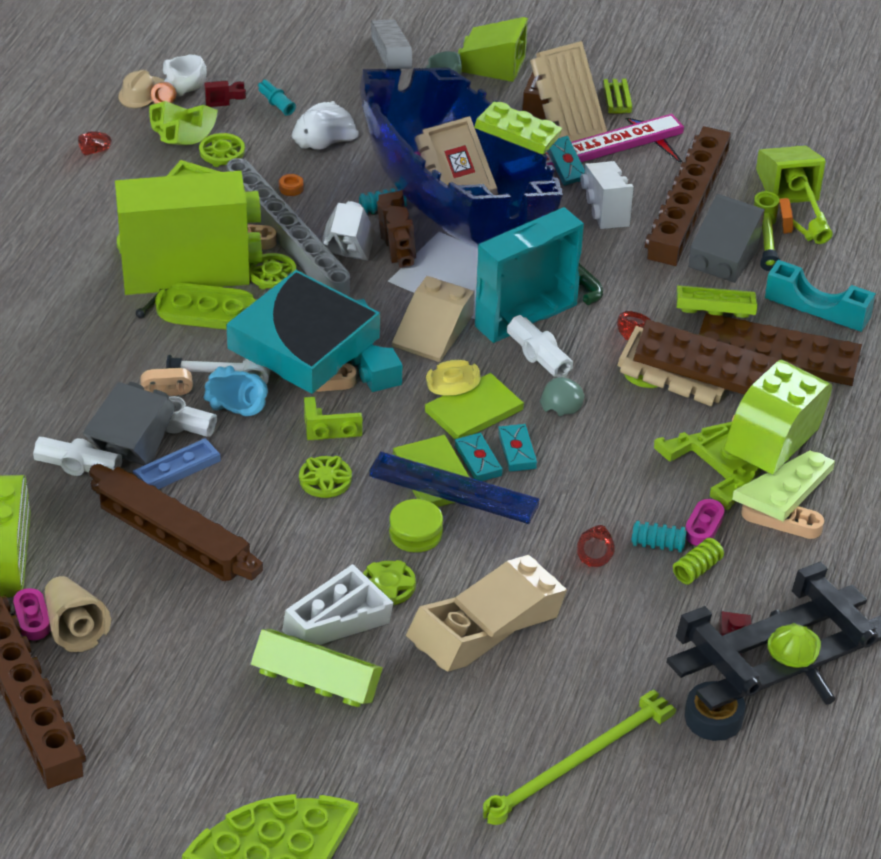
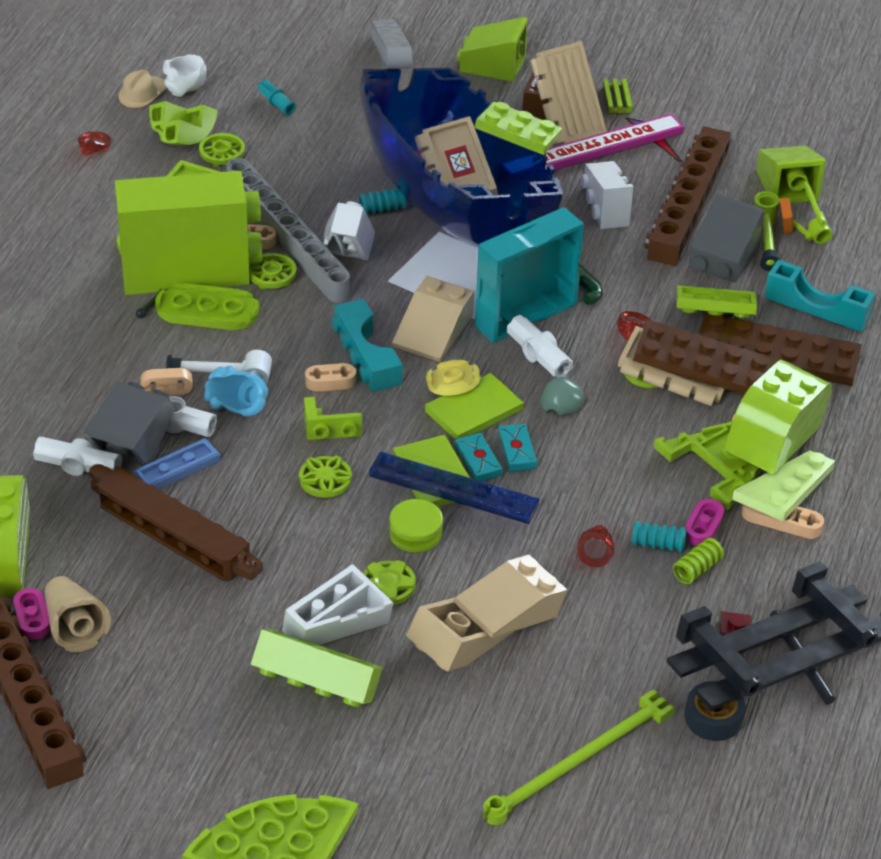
(163, 92): orange tile -> none
(220, 93): dark red plate -> none
(291, 185): orange tile -> none
(303, 331): tile -> none
(323, 126): white piece -> none
(396, 228): reddish brown hips -> none
(446, 60): sand green hair -> none
(566, 161): teal tile -> none
(794, 645): lime piece -> none

